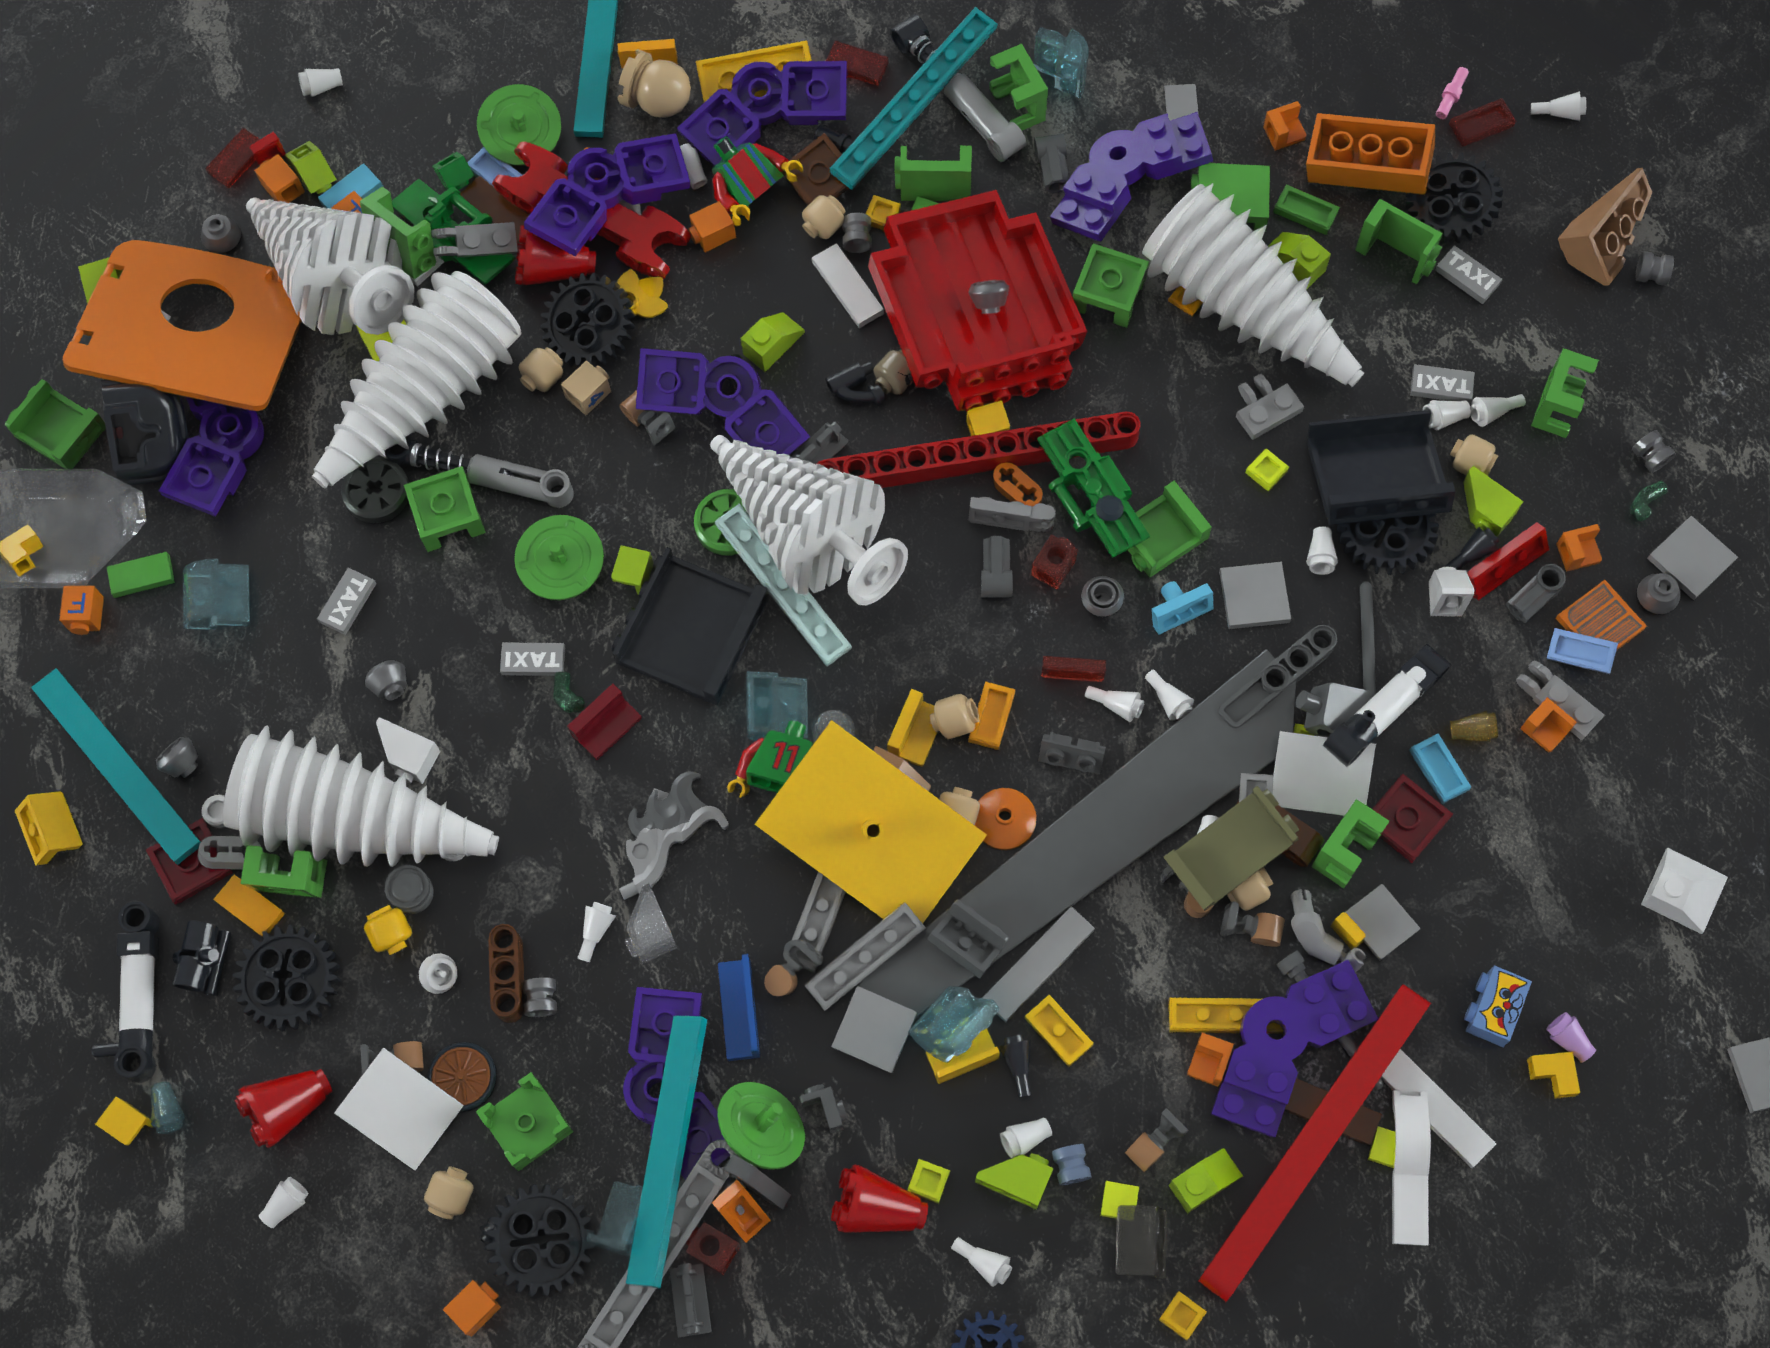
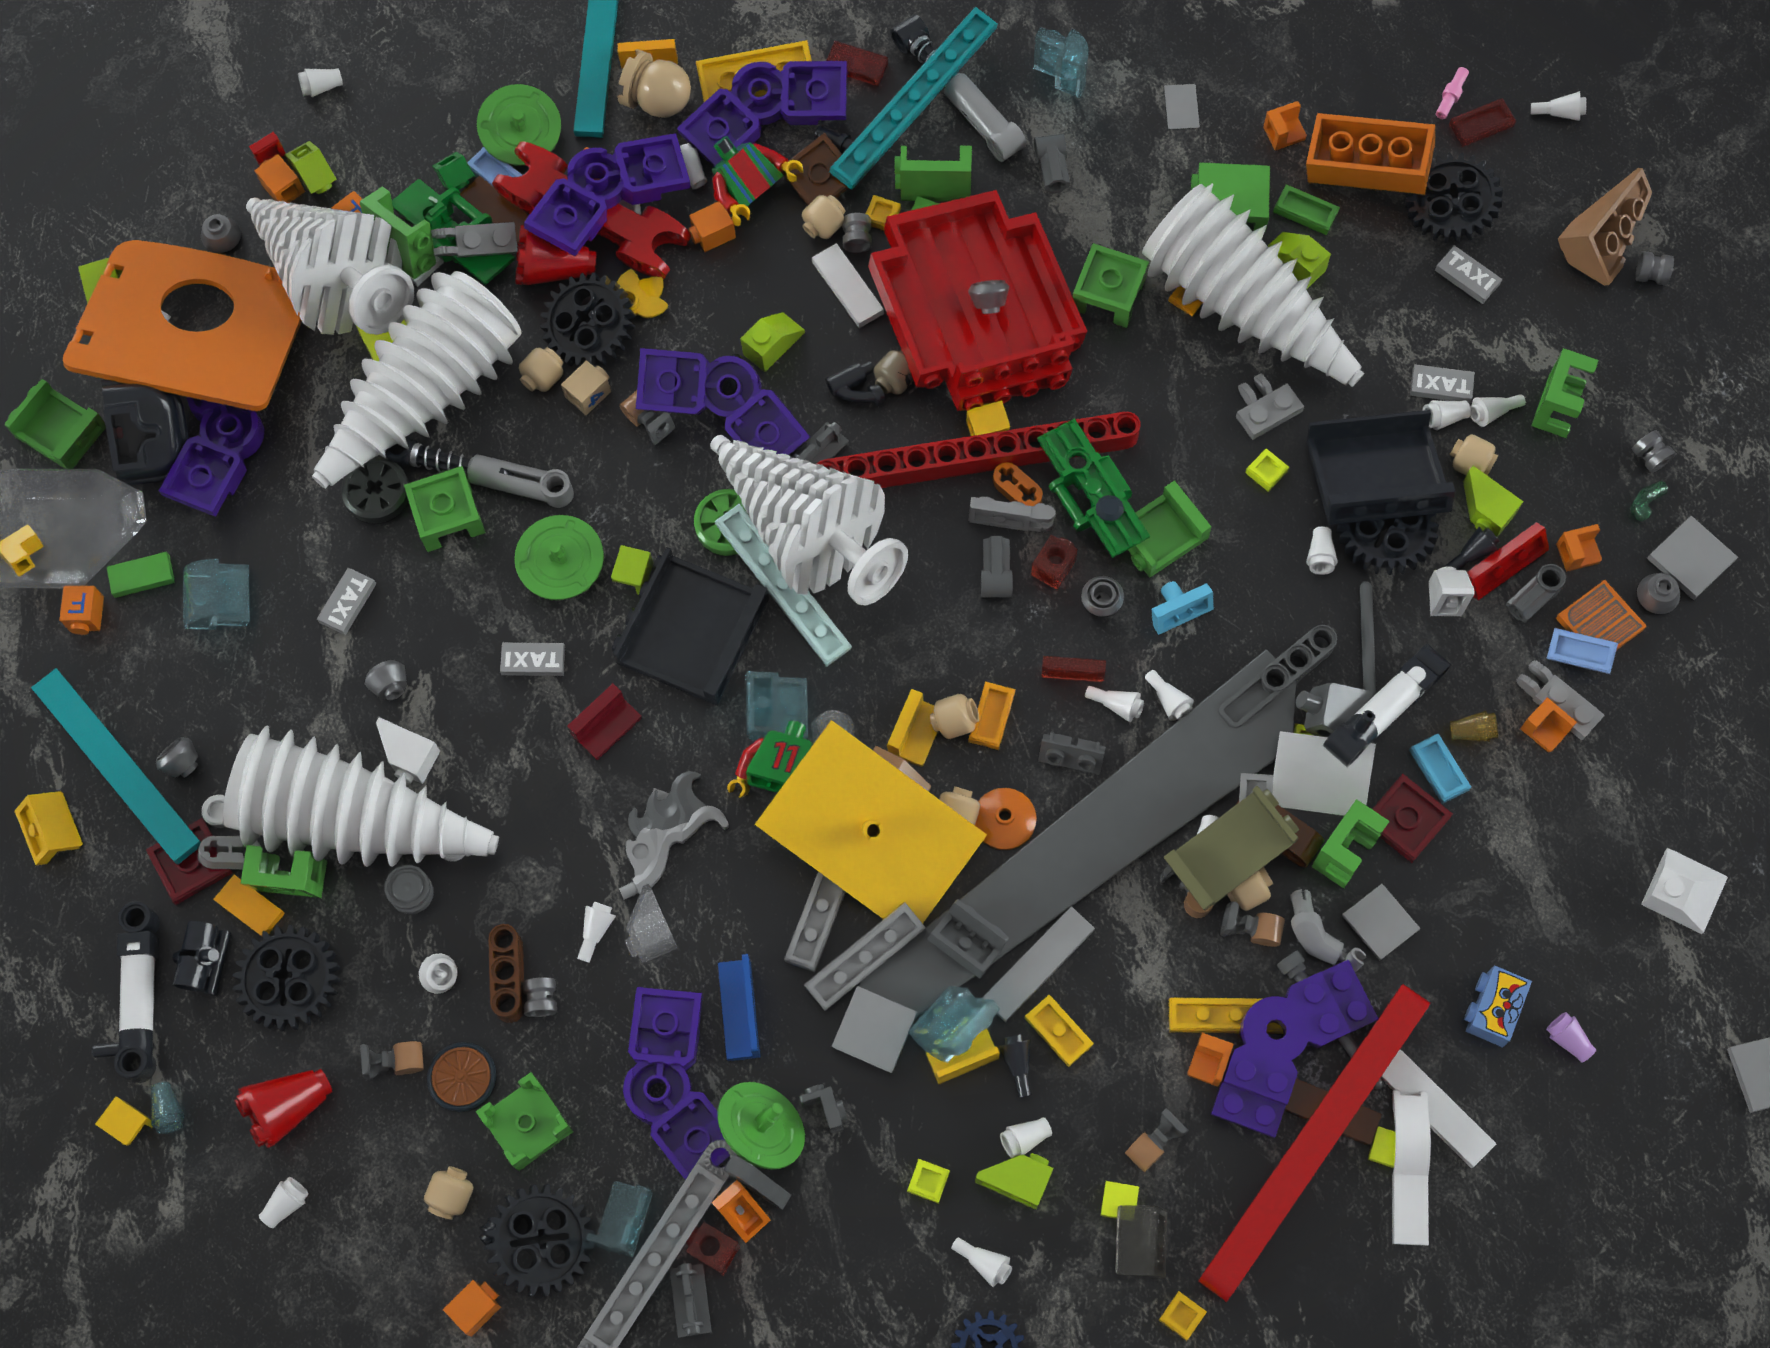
(233, 159): clear red tile -> none
(359, 180): medium azure tile -> none
(387, 930): yellow head -> none
(399, 1109): white sticker -> none
(564, 696): clear green arm -> none
(666, 1152): teal tile -> none
(782, 978): leg -> none
(875, 1204): red cone -> none
(1022, 83): bright green panel -> none
(1071, 1164): sand blue wheel -> none
(1100, 188): plate -> none
(1205, 1180): lime slope -> none
(1255, 595): light grey tile -> none
(1348, 930): yellow tile -> none
(1403, 234): bright green panel -> none
(1560, 1069): yellow piece -> none

